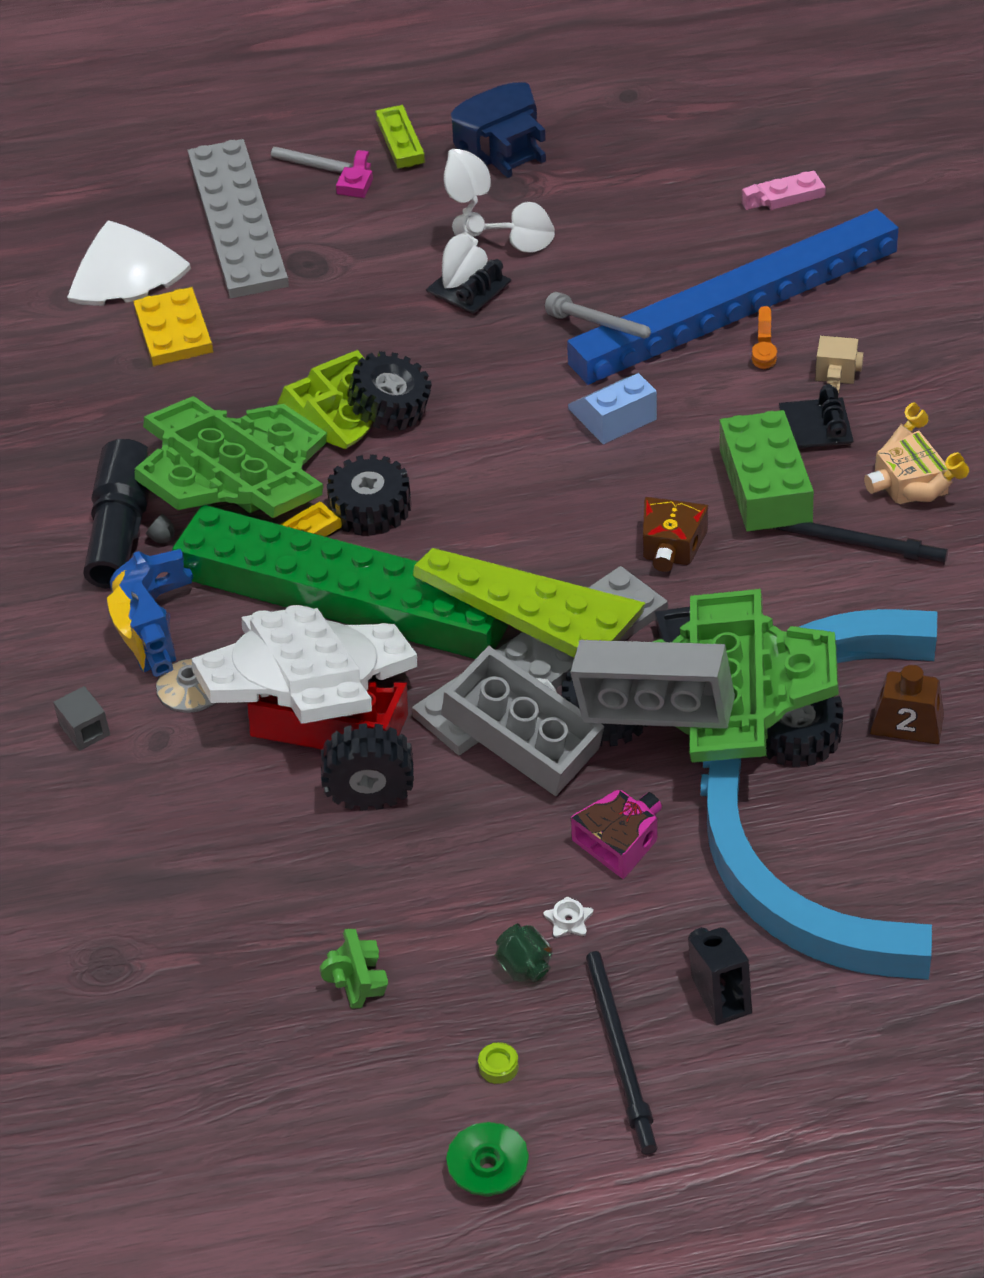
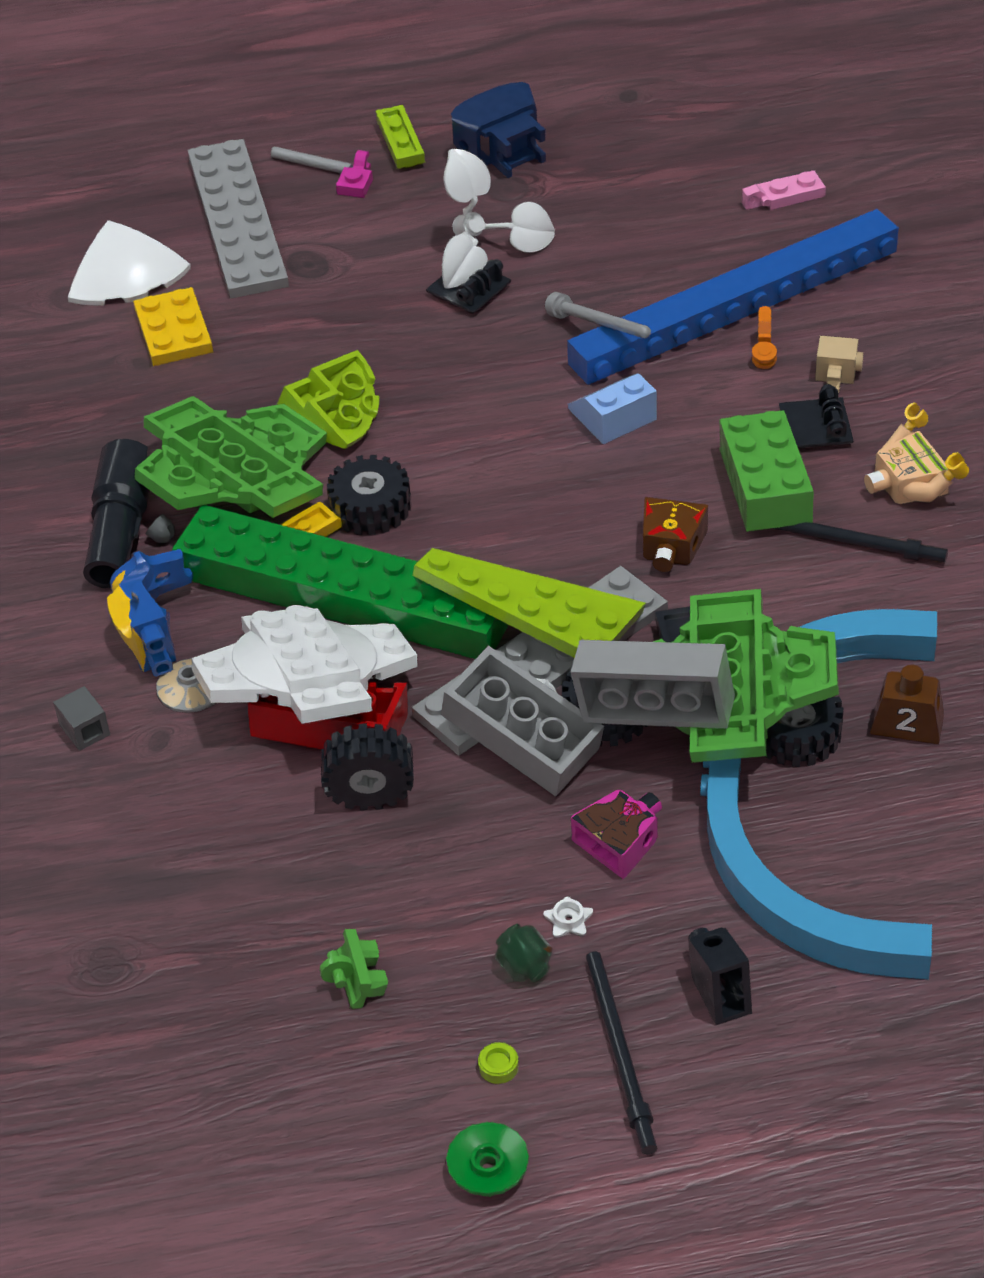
(389, 390): black wheel -> none

